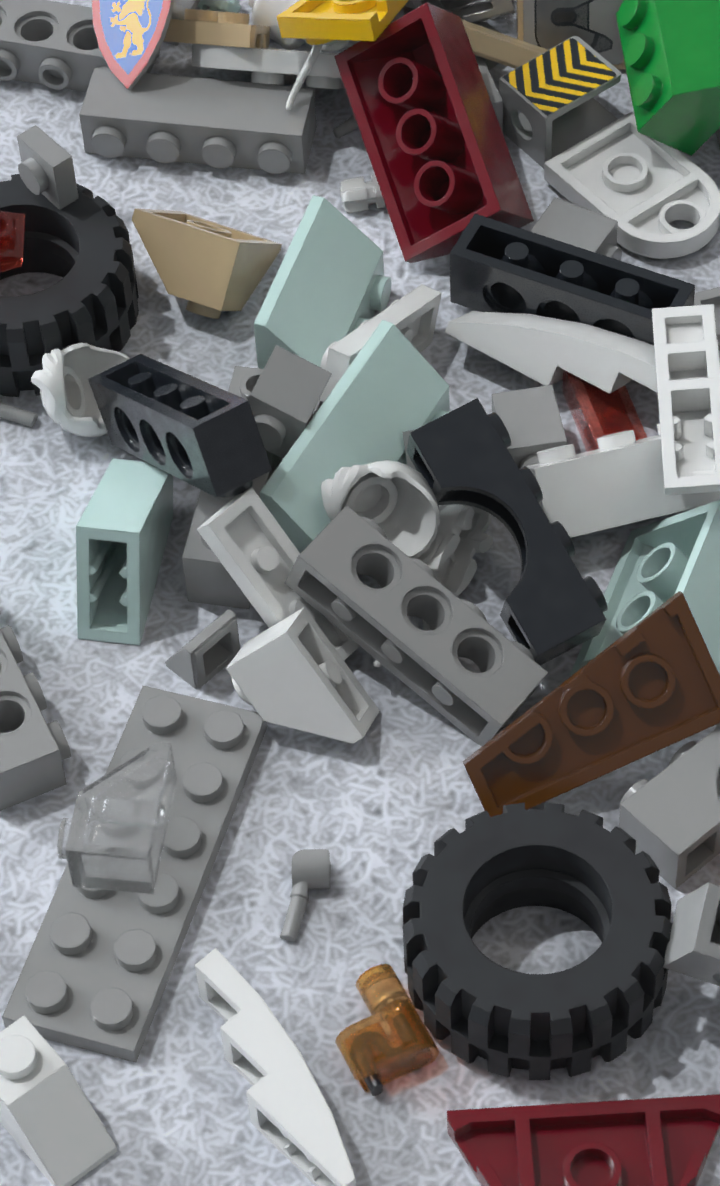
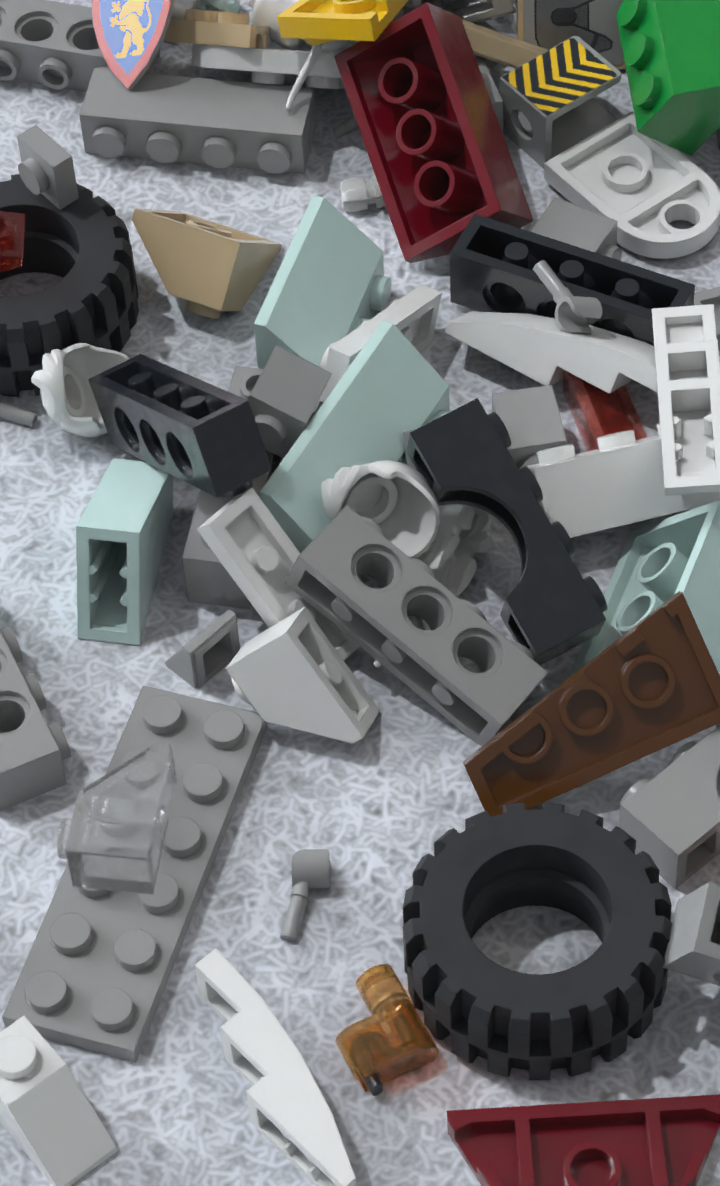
(570, 310): none -> light grey hand

